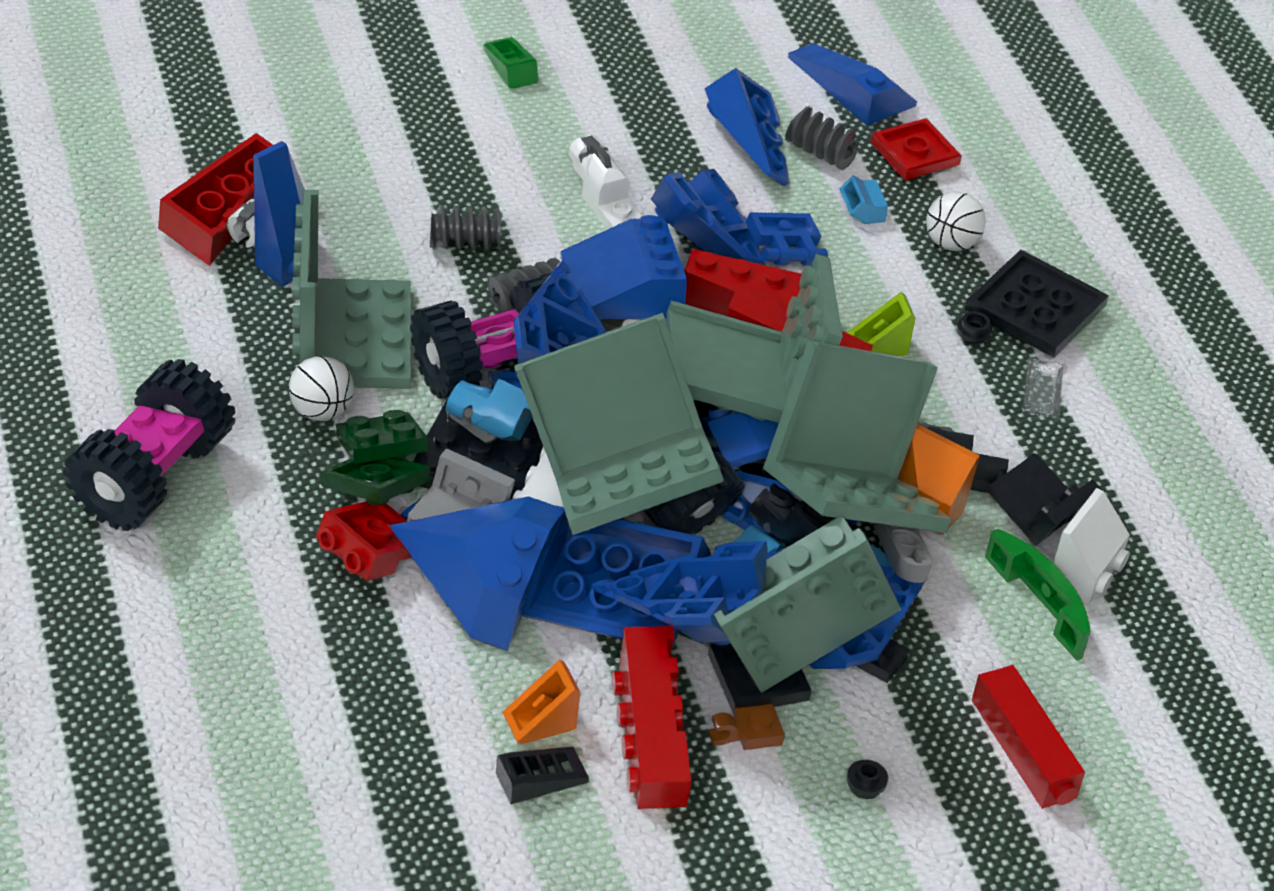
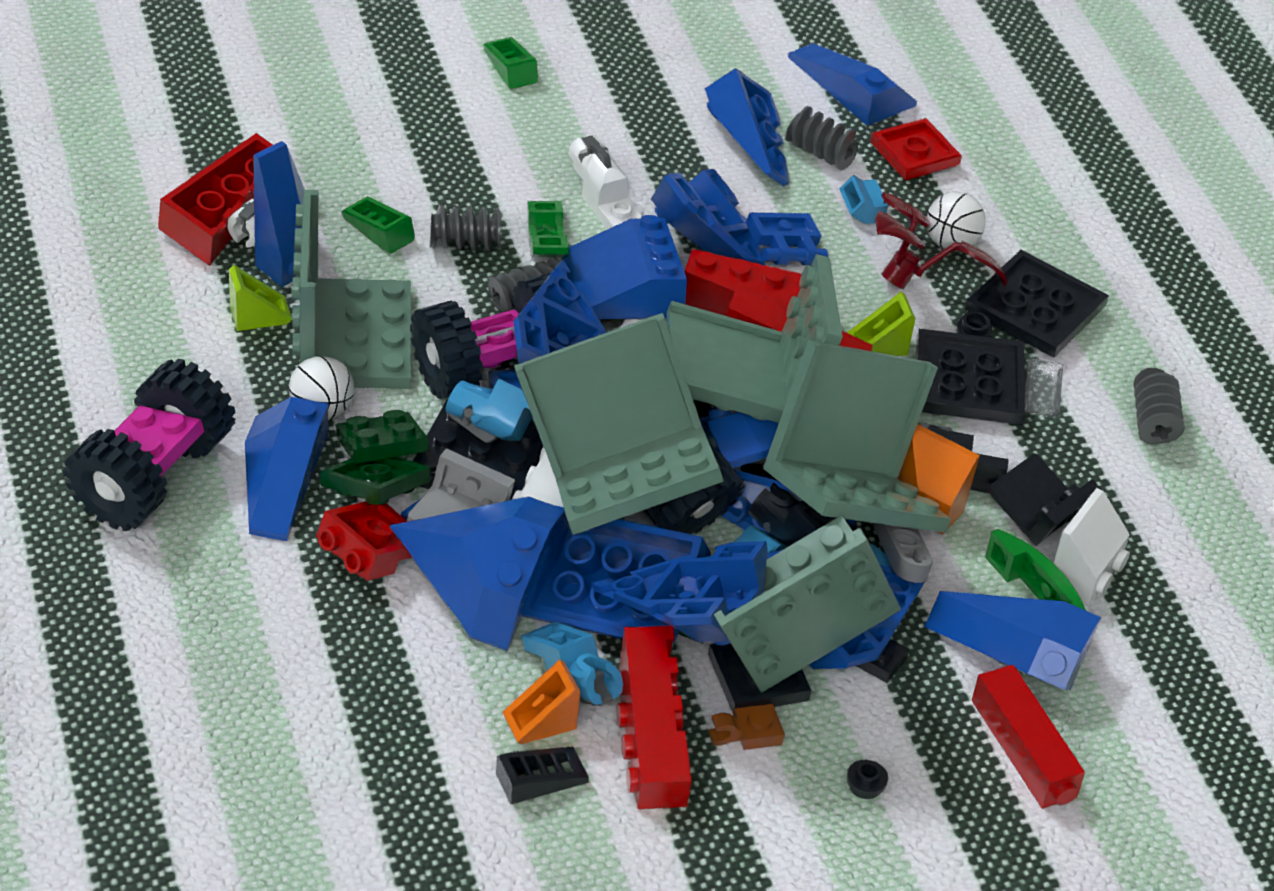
(255, 303): none -> lime slope
(280, 463): none -> blue wedge
(383, 225): none -> green slope
(546, 230): none -> green slope
(594, 676): none -> dark azure plate
(905, 262): none -> dark red plant
(974, 376): none -> black plate
(1032, 634): none -> blue wedge
(1158, 406): none -> dark grey piece

